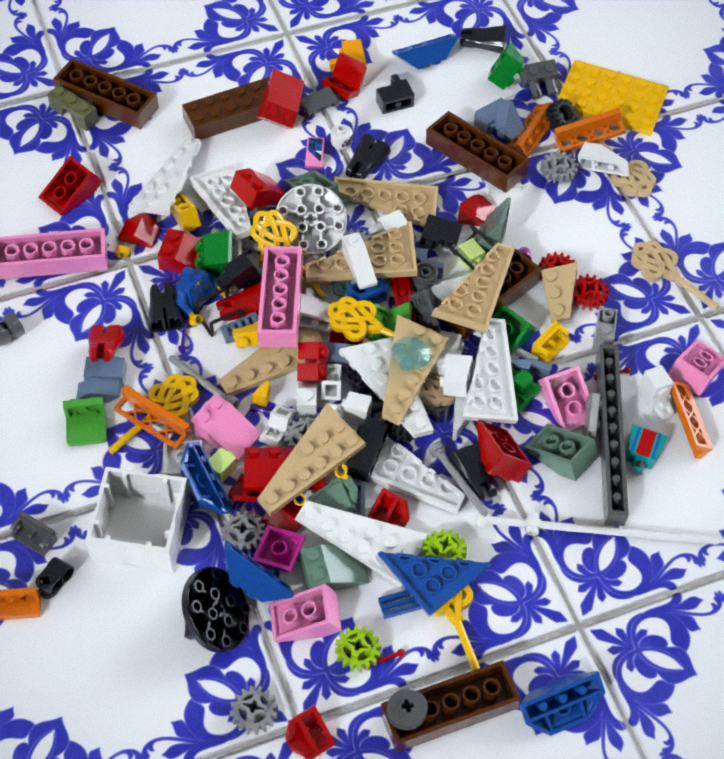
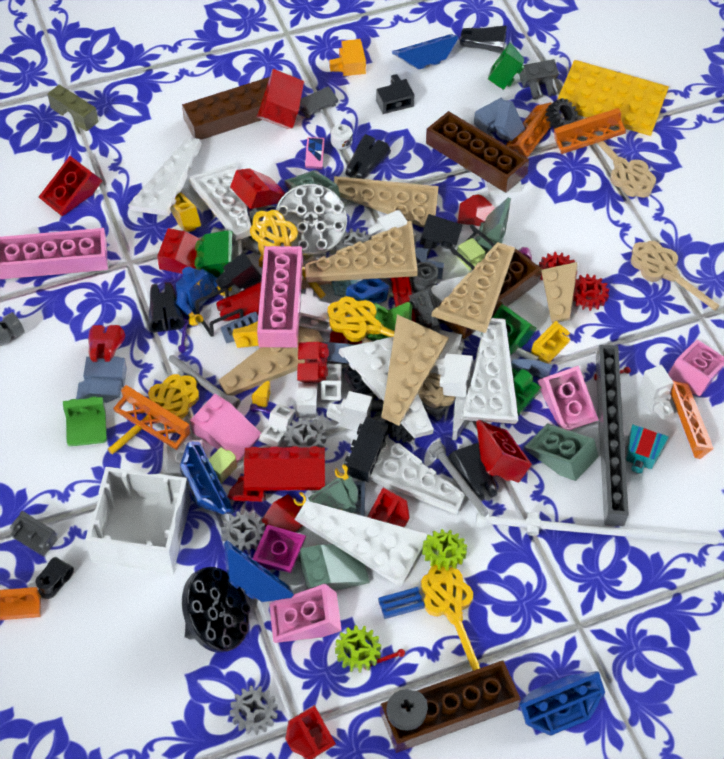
(108, 93): reddish brown brick -> none
(124, 250): yellow hinge -> none
(140, 231): red slope -> none
(318, 453): tan wing -> none
(346, 77): red bracket -> none
(358, 260): white slope -> none
(411, 353): clear light blue dish -> none
(432, 579): blue tile -> none
(559, 167): light grey gear -> none
(591, 420): light grey hinge -> none
(600, 159): white slope -> none
(605, 327): light grey slope -> none

